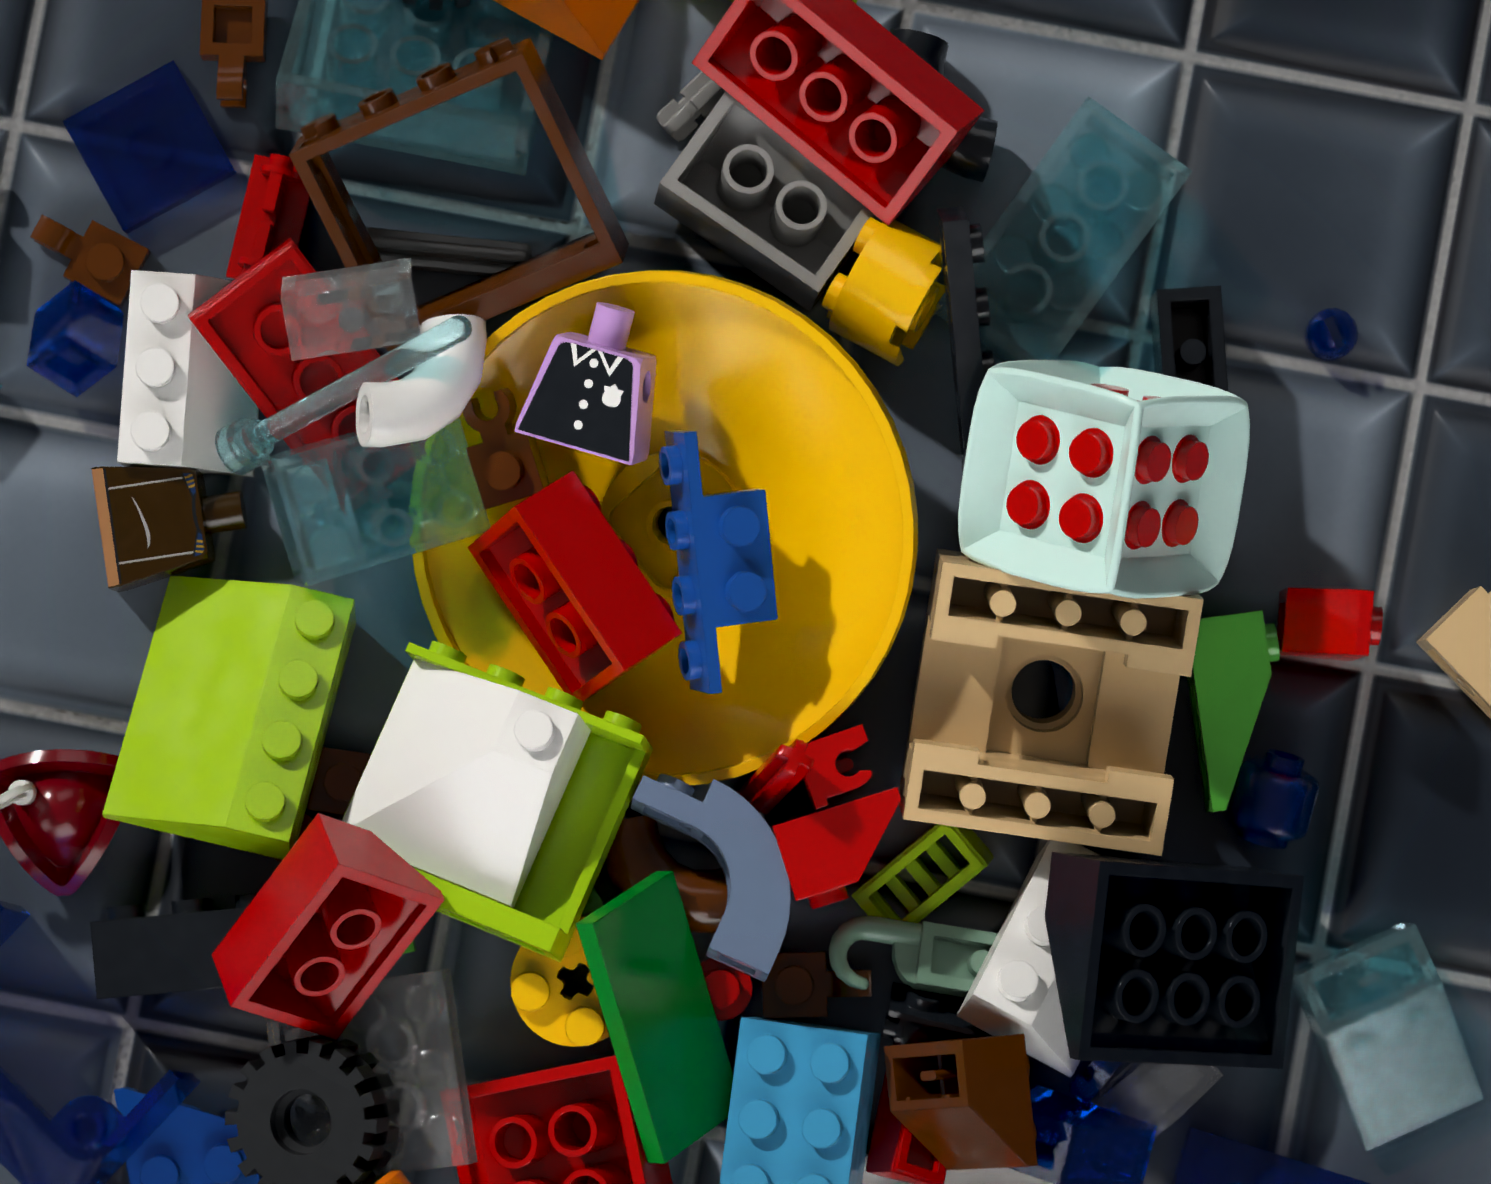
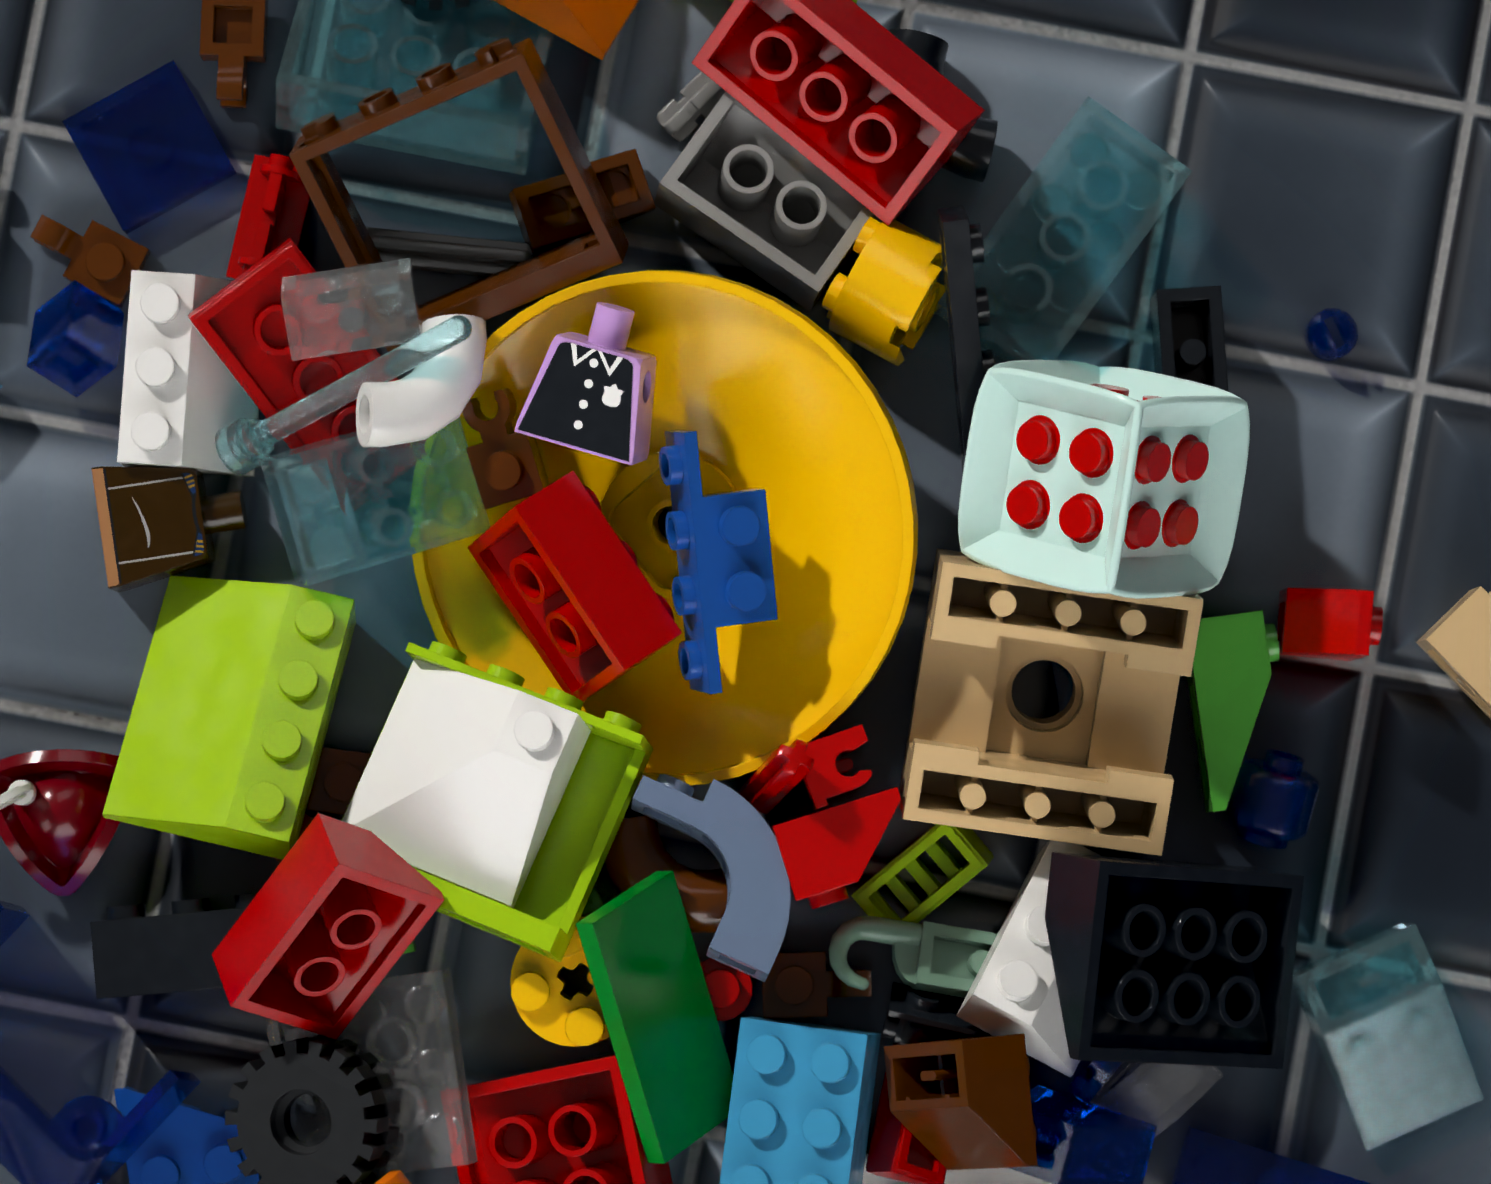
(553, 215): none -> reddish brown slope

